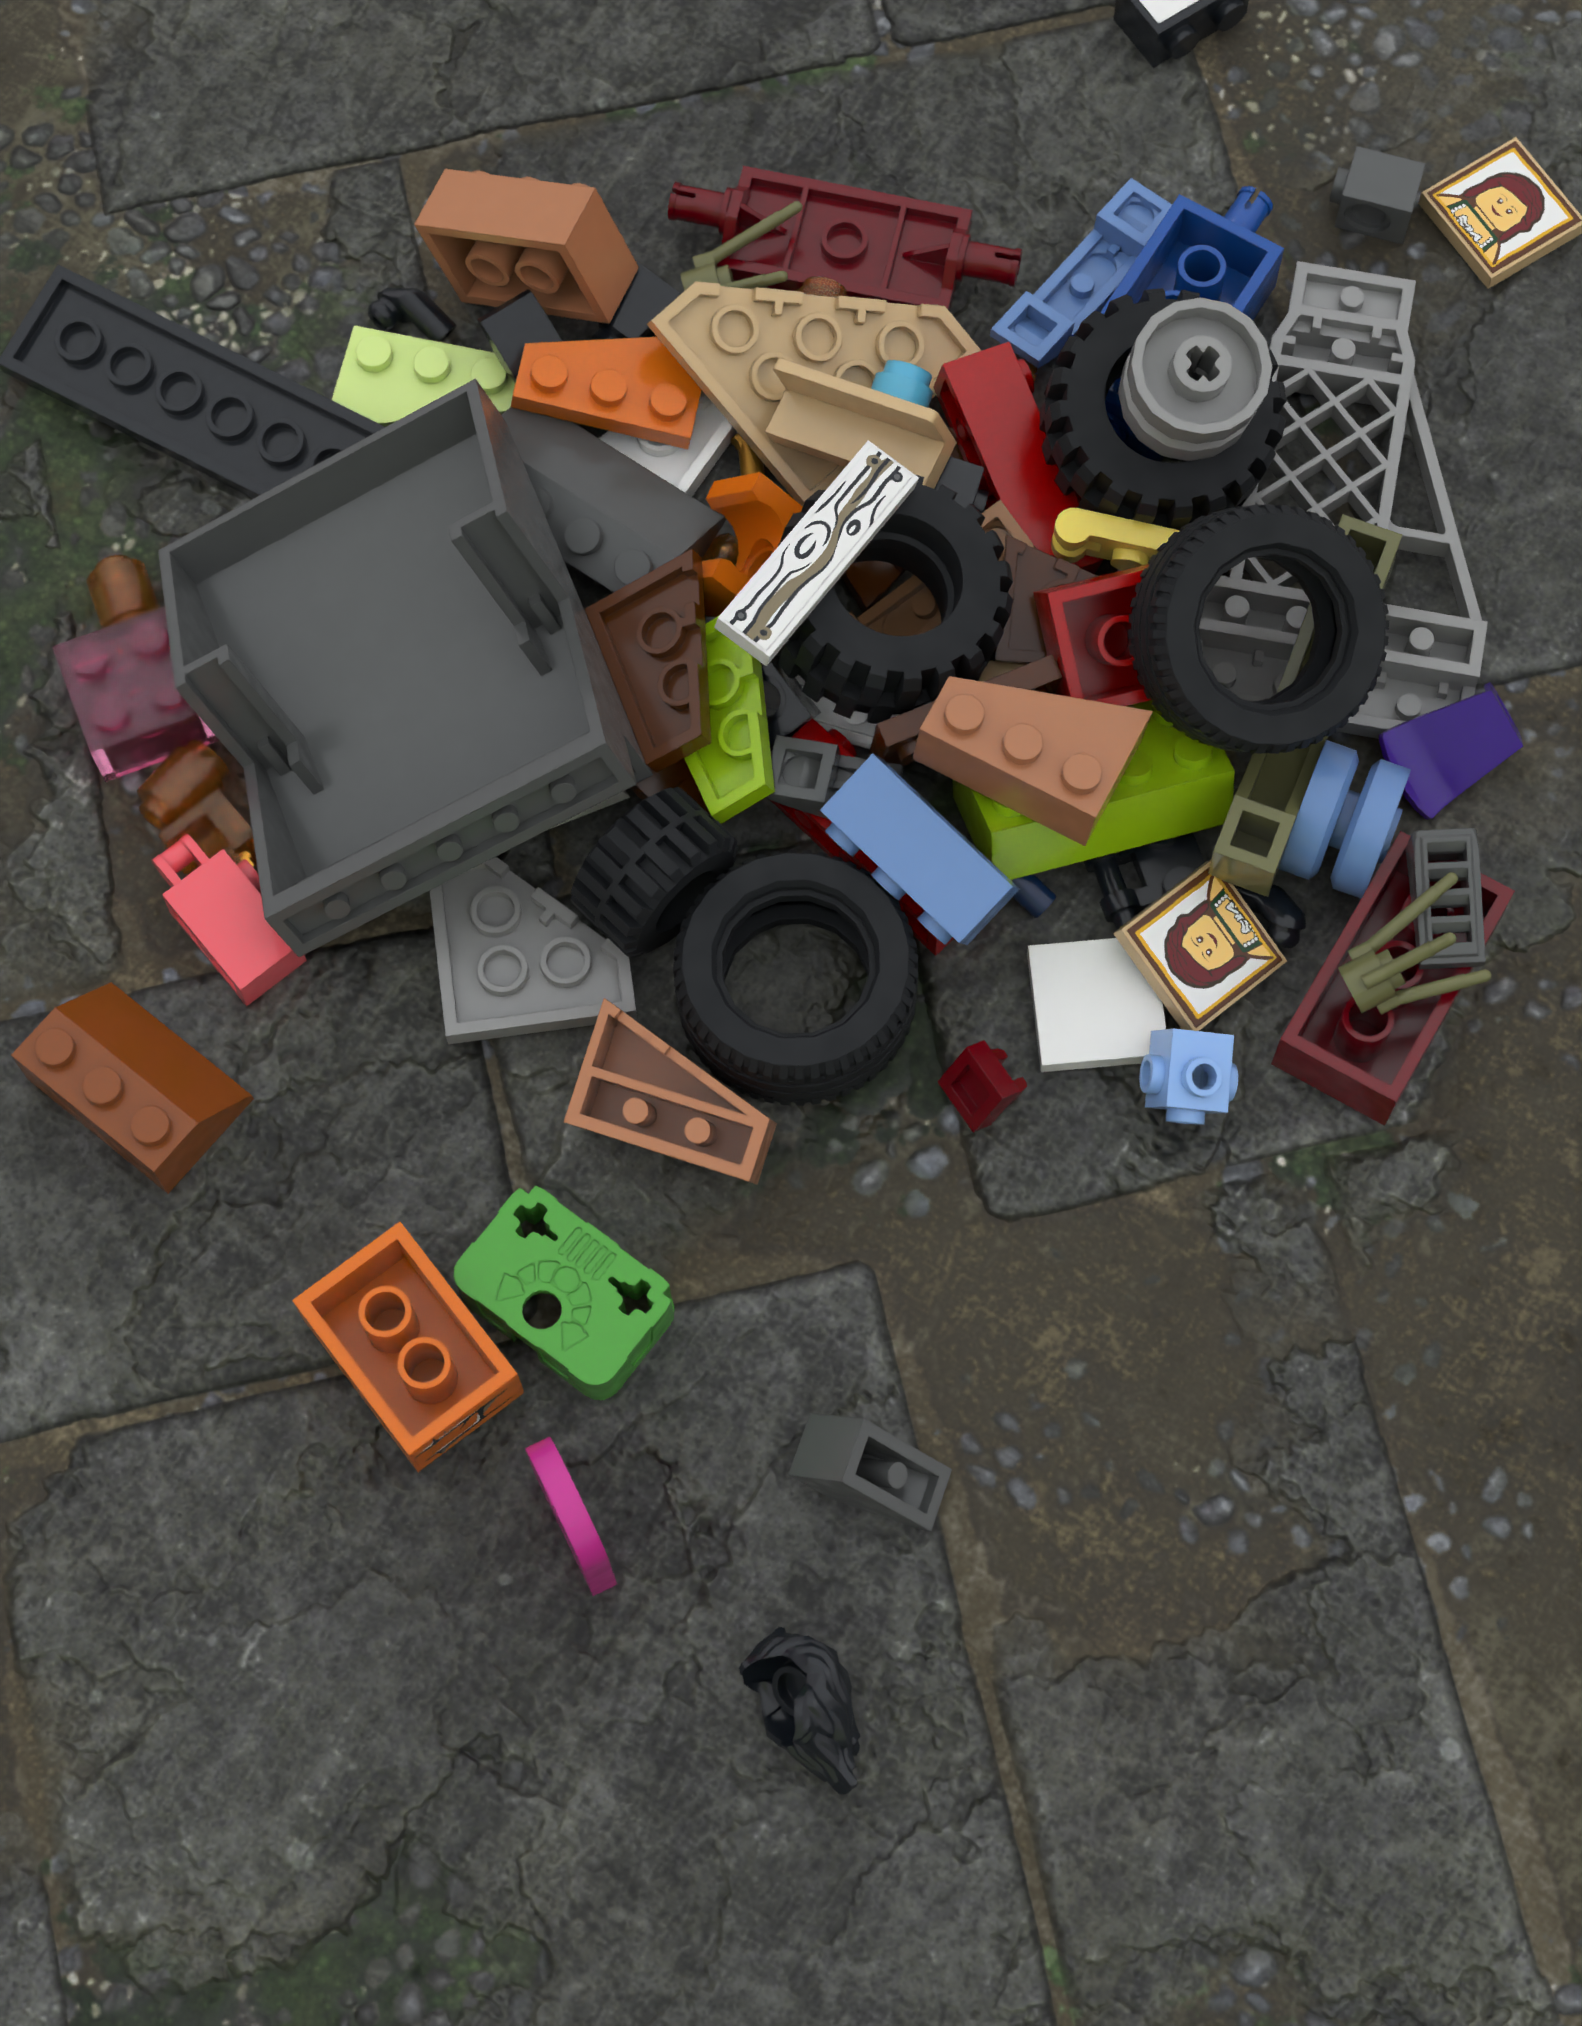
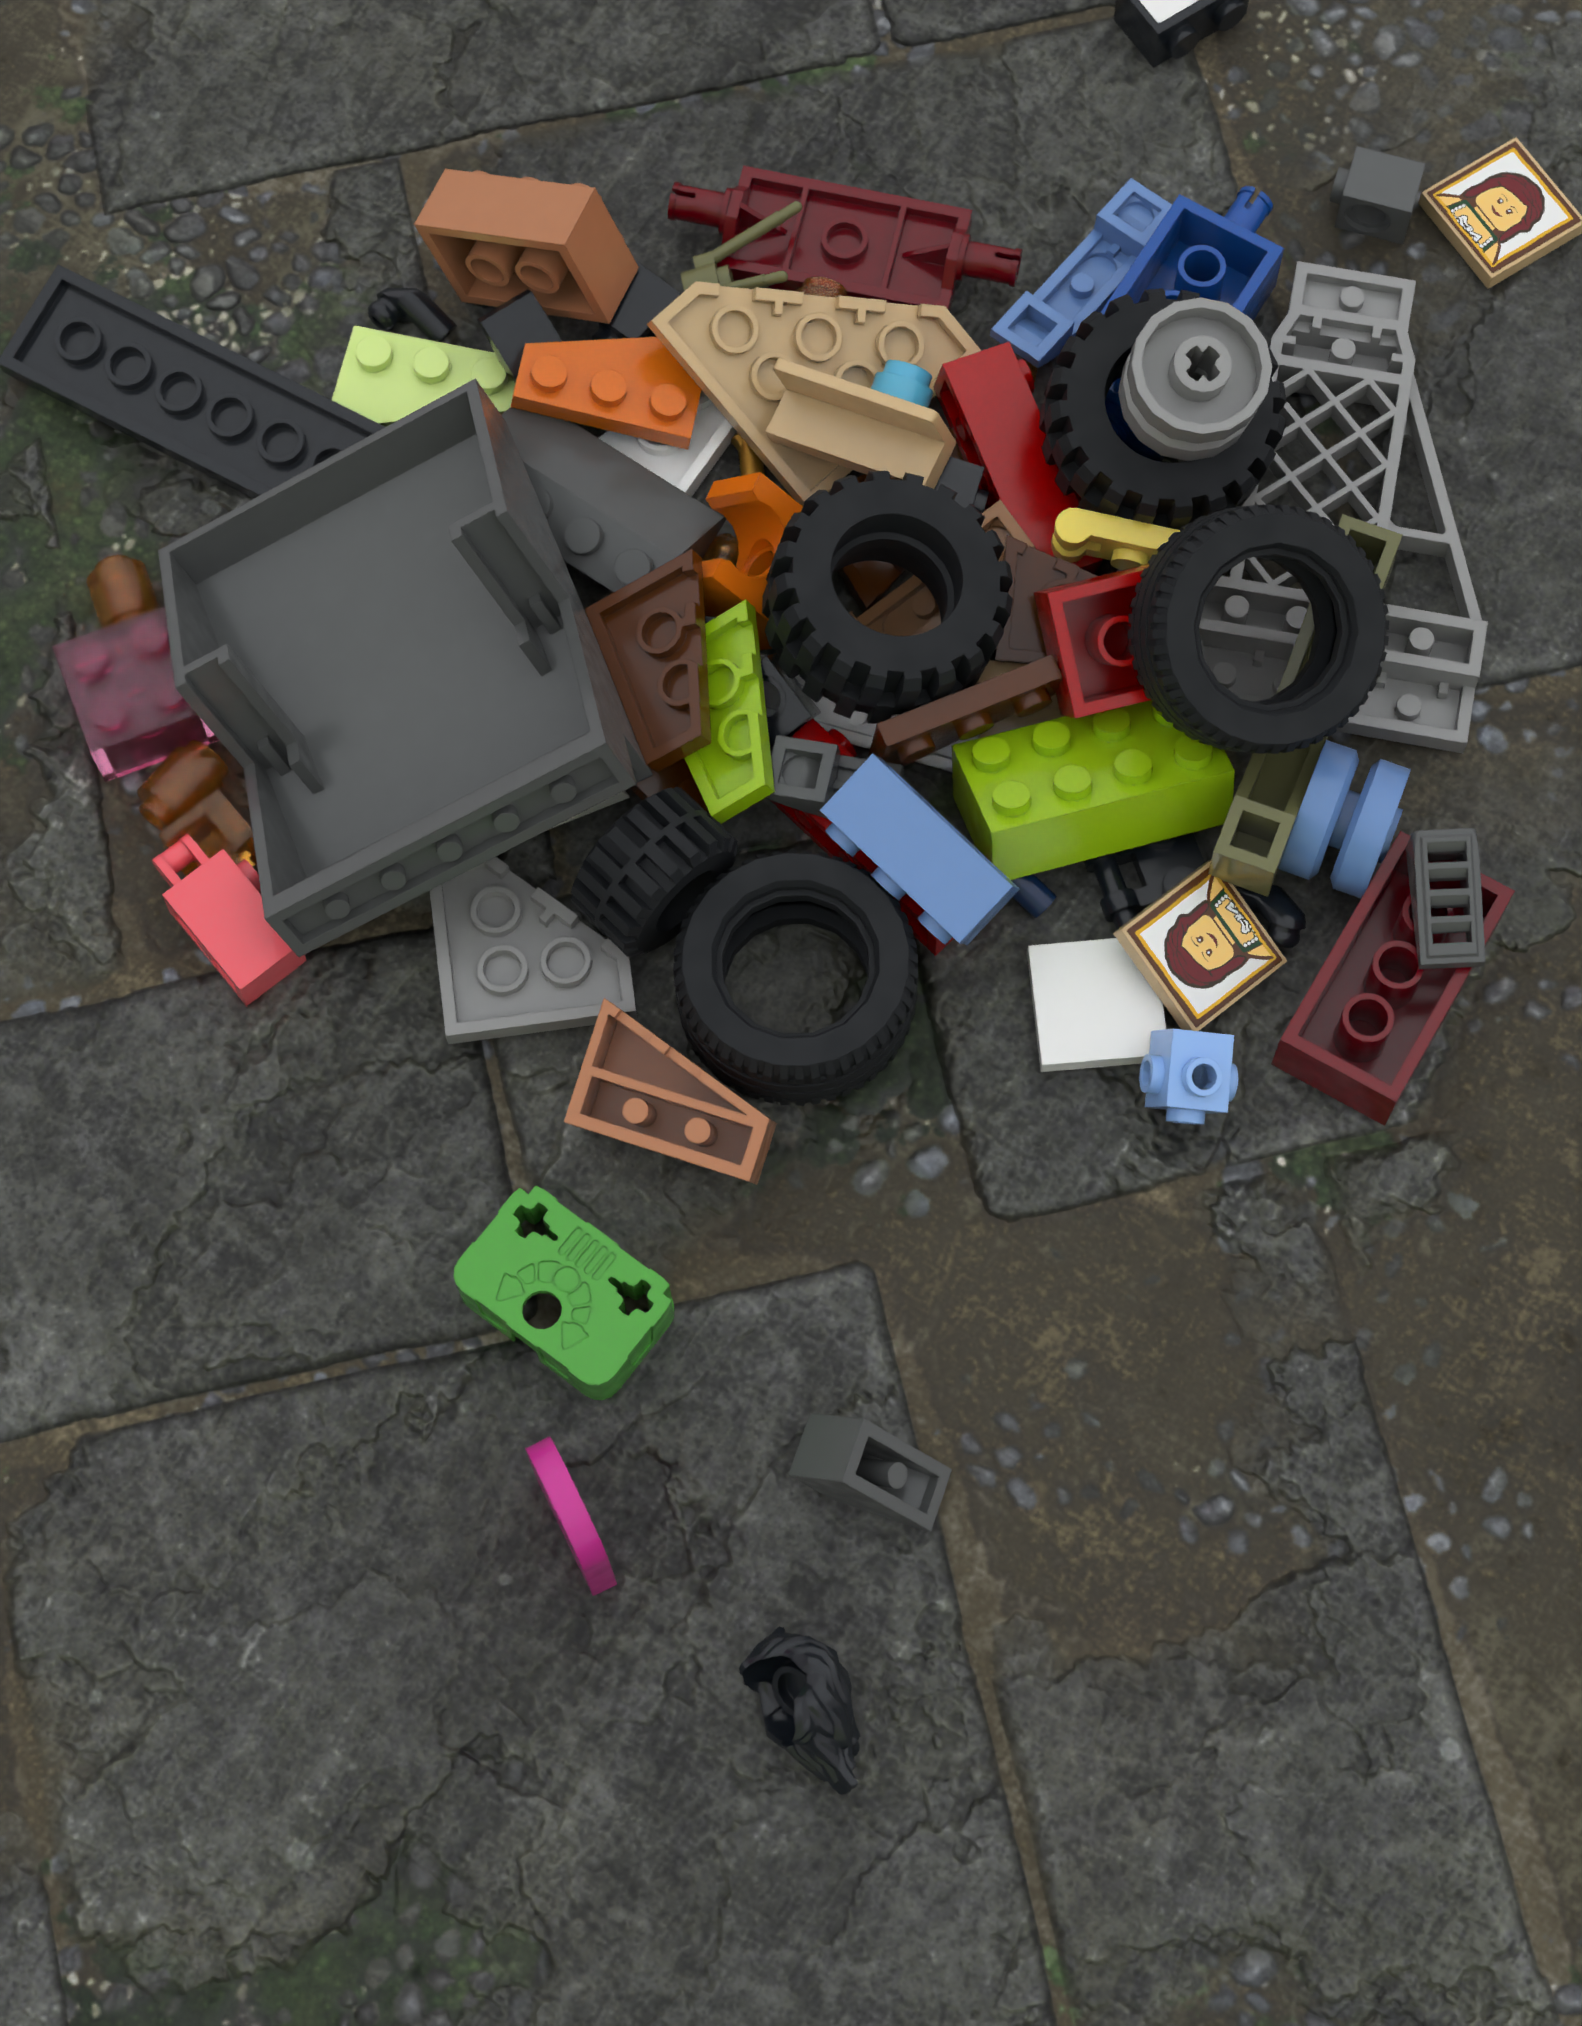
(131, 1082): dark orange slope -> none
(409, 1346): orange brick -> none
(816, 553): white tile -> none
(980, 1085): dark red tile -> none
(1032, 750): nougat wedge -> none
(1375, 976): olive plant -> none
(1451, 748): dark purple piece -> none

